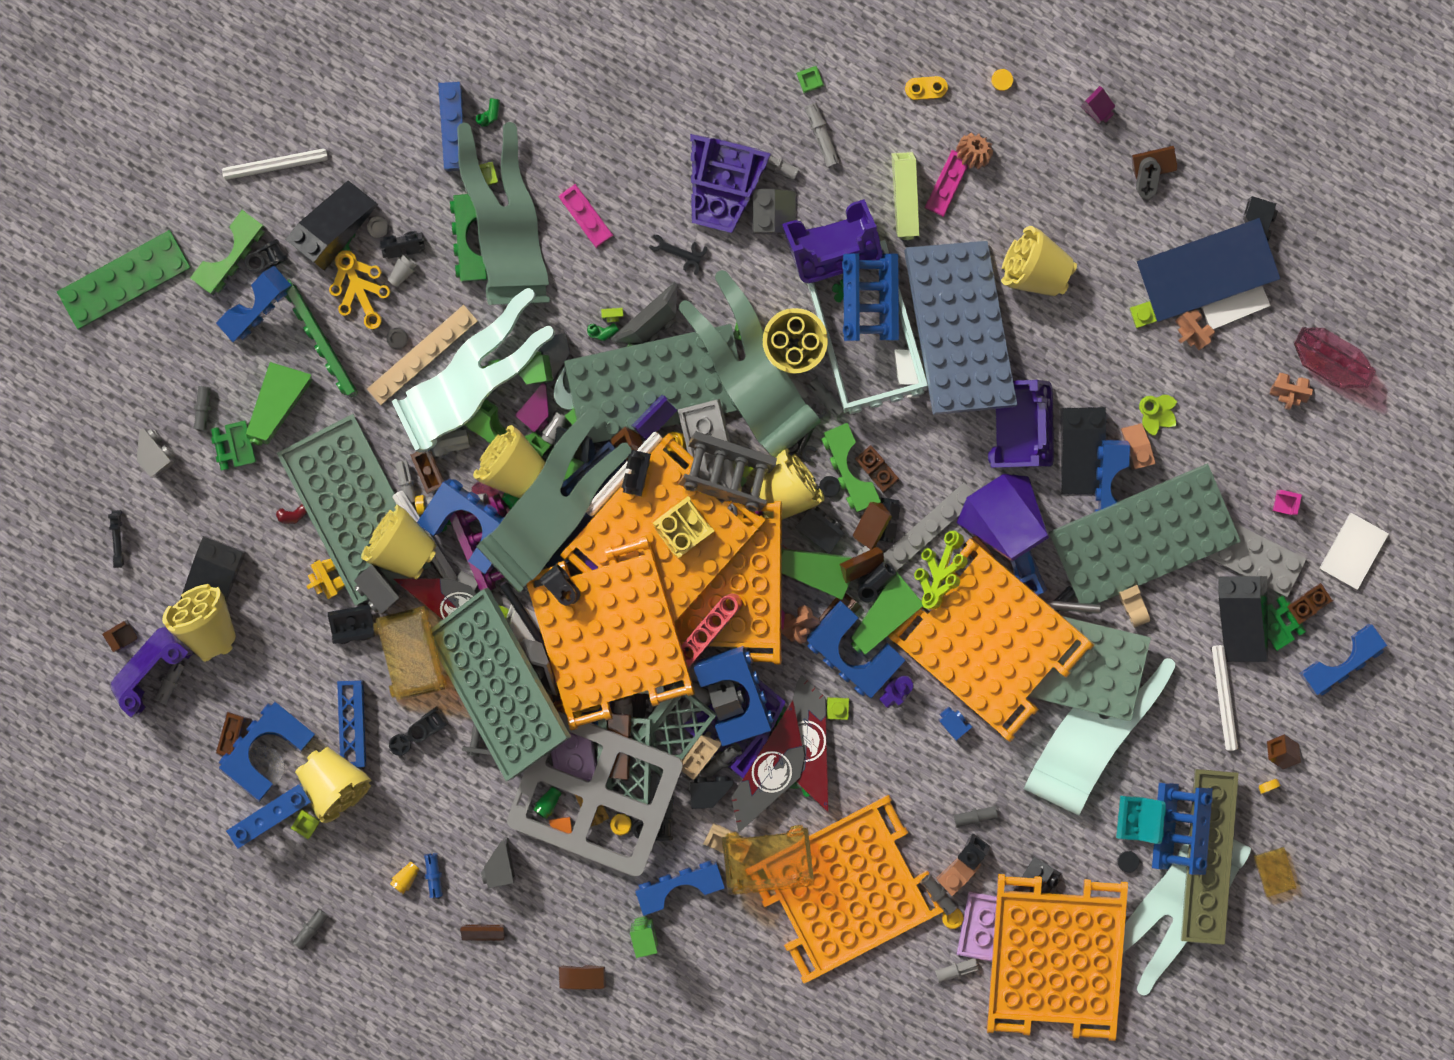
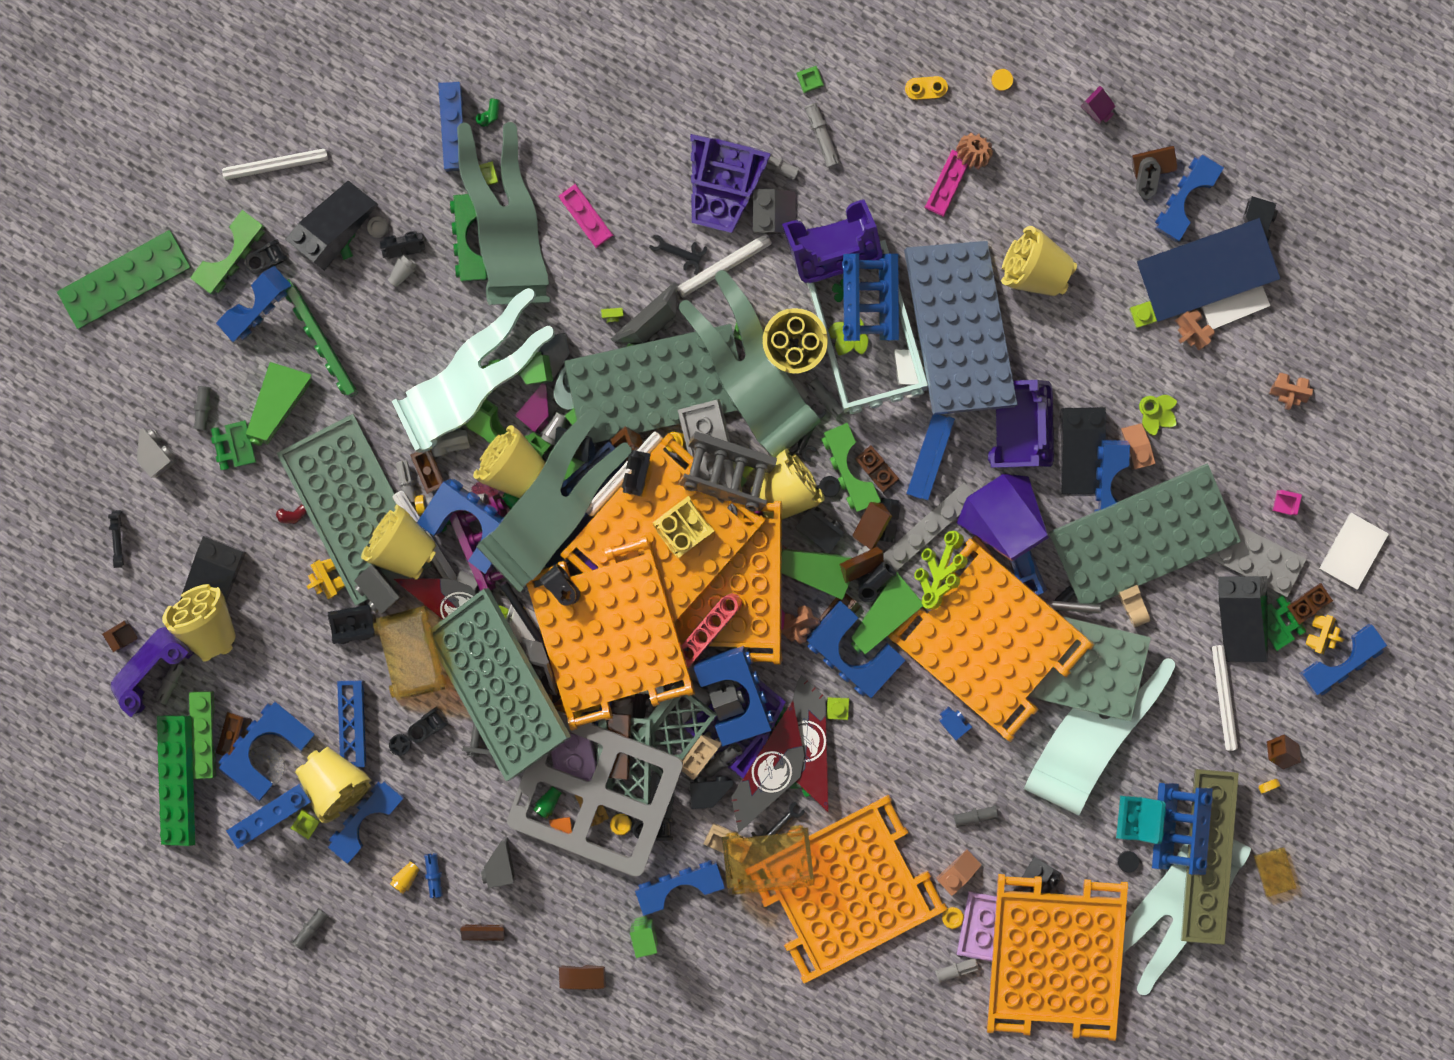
(176, 780): none -> green plate
(202, 715): none -> bright green arch
(348, 842): none -> blue arch
(357, 286): yellow plant -> none
(397, 338): black tile -> none
(422, 355): tan plate -> none
(600, 333): green arm -> none
(654, 417): dark purple panel -> none
(724, 264): none -> white axle
(783, 822): none -> black bar
(843, 347): none -> lime plate
(897, 691): dark purple hips -> none
(905, 195): yellowish green slope -> none
(930, 457): none -> blue fence
(938, 894): dark grey pin -> none
(974, 851): black bracket -> none
(1174, 221): none -> blue arch
(1320, 643): none -> yellow hips
(1333, 358): clear pink wedge -> none

